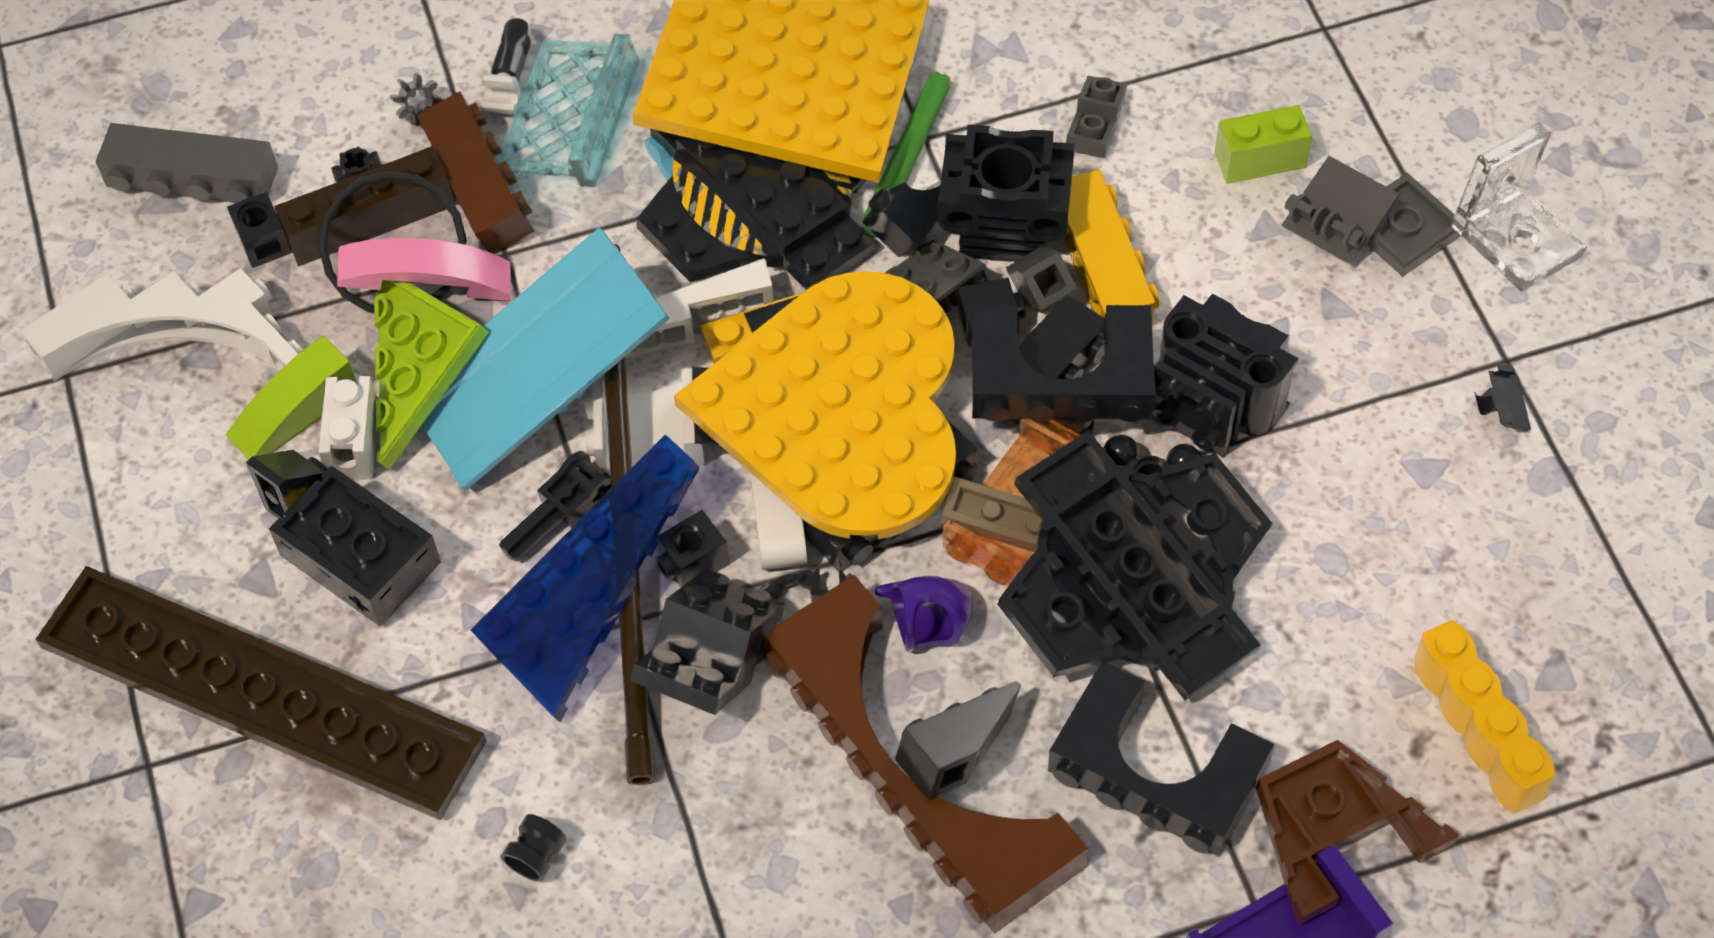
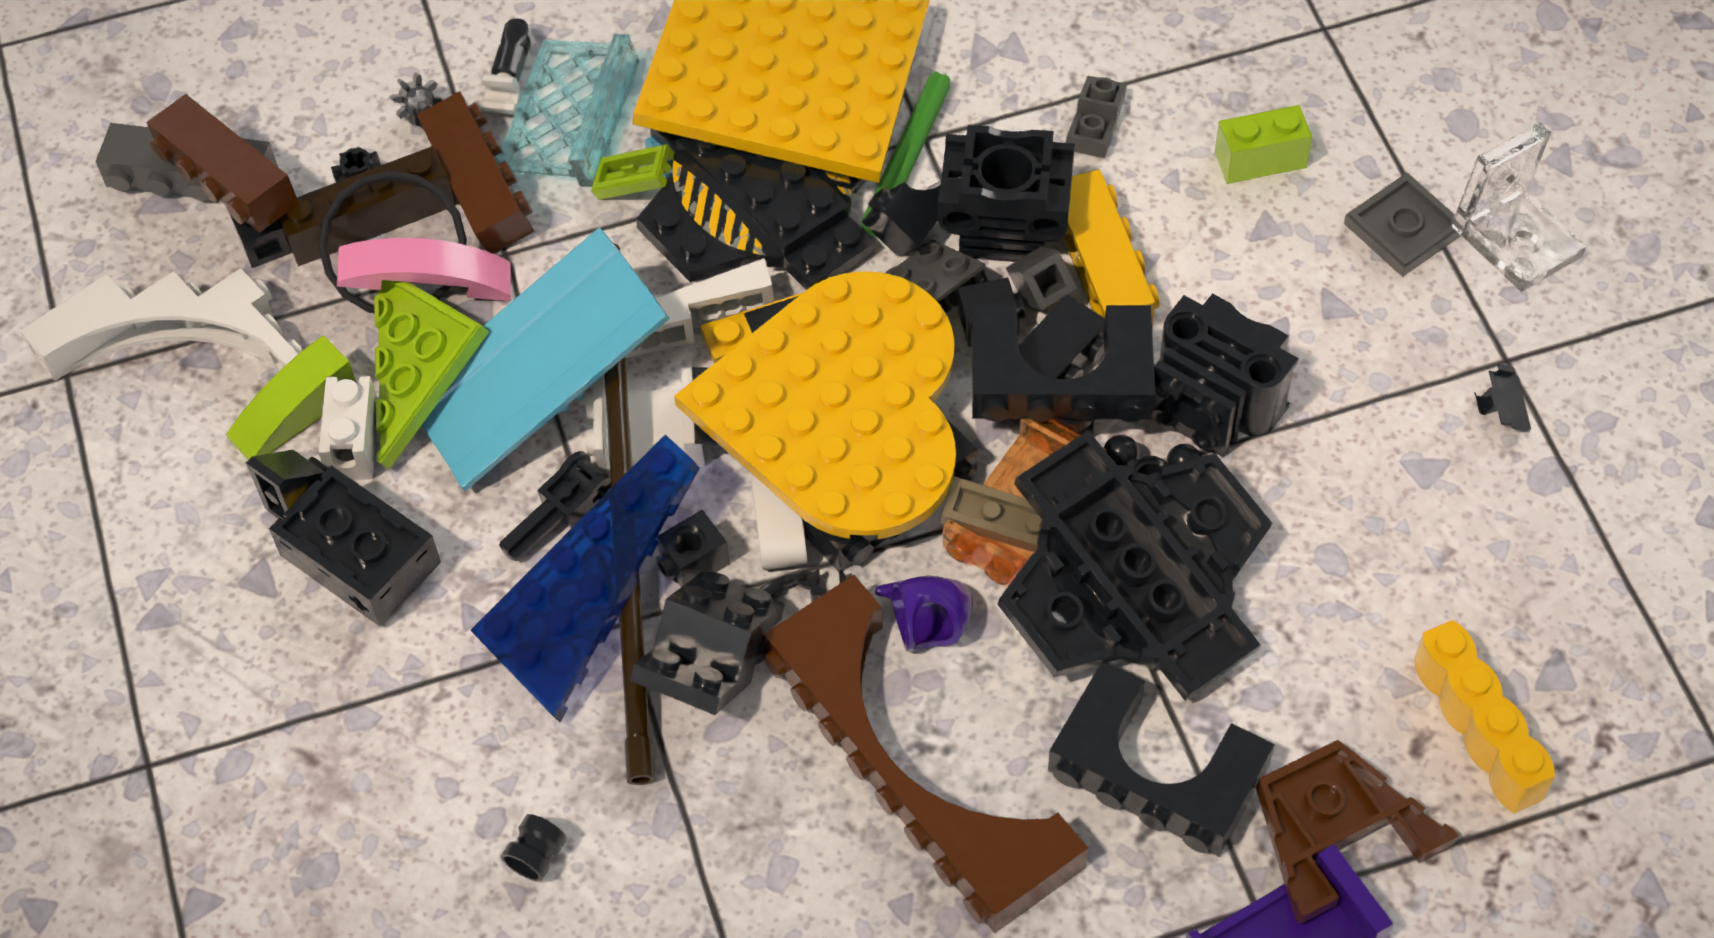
(221, 163): none -> reddish brown brick
(263, 692): dark brown plate -> none
(632, 178): none -> lime tile
(950, 745): slope -> none
(1339, 210): dark grey hinge -> none

